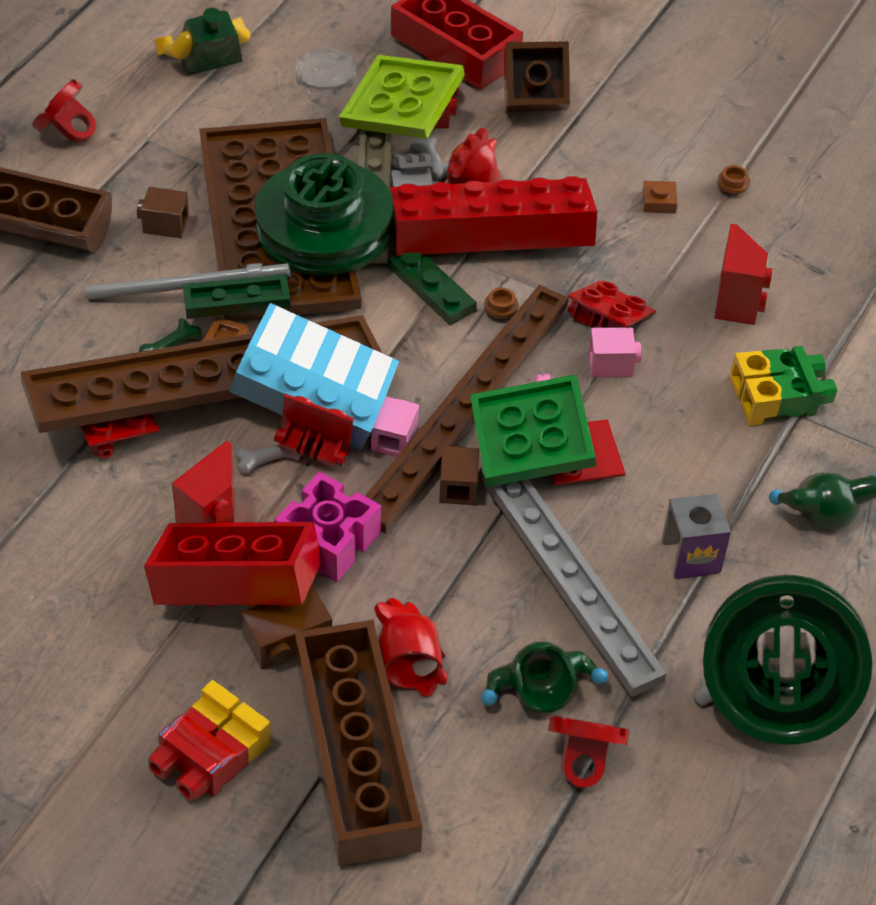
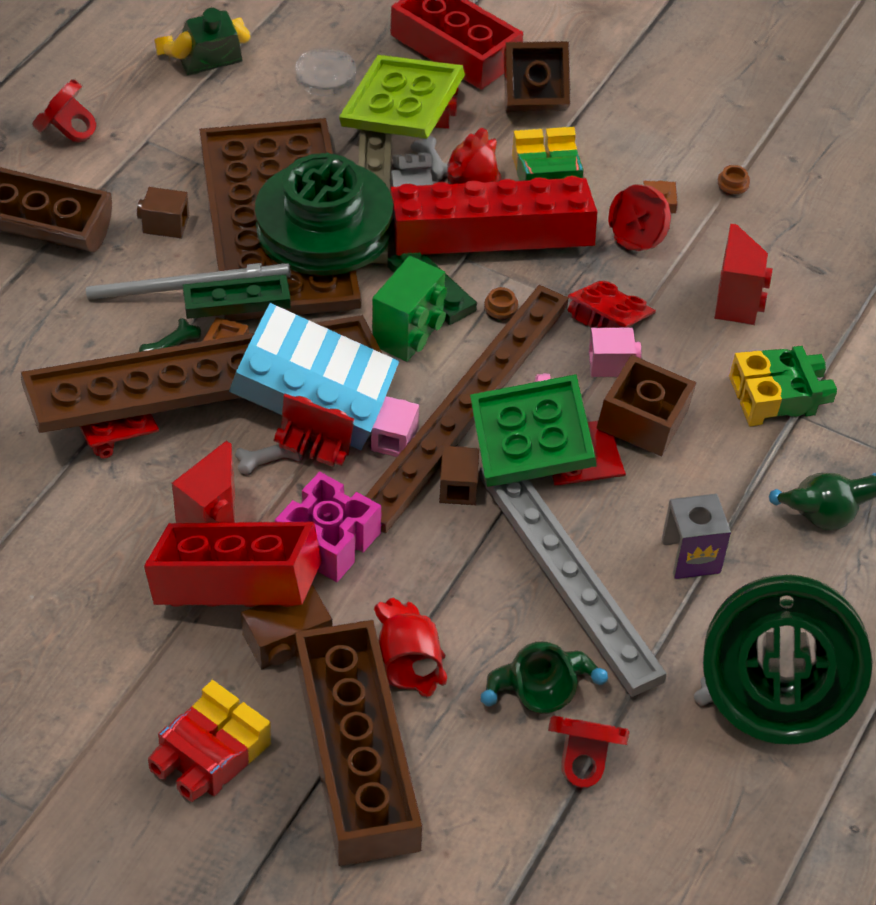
(409, 308): none -> green brick
(549, 161): none -> hips
(639, 217): none -> red tile
(646, 405): none -> reddish brown brick

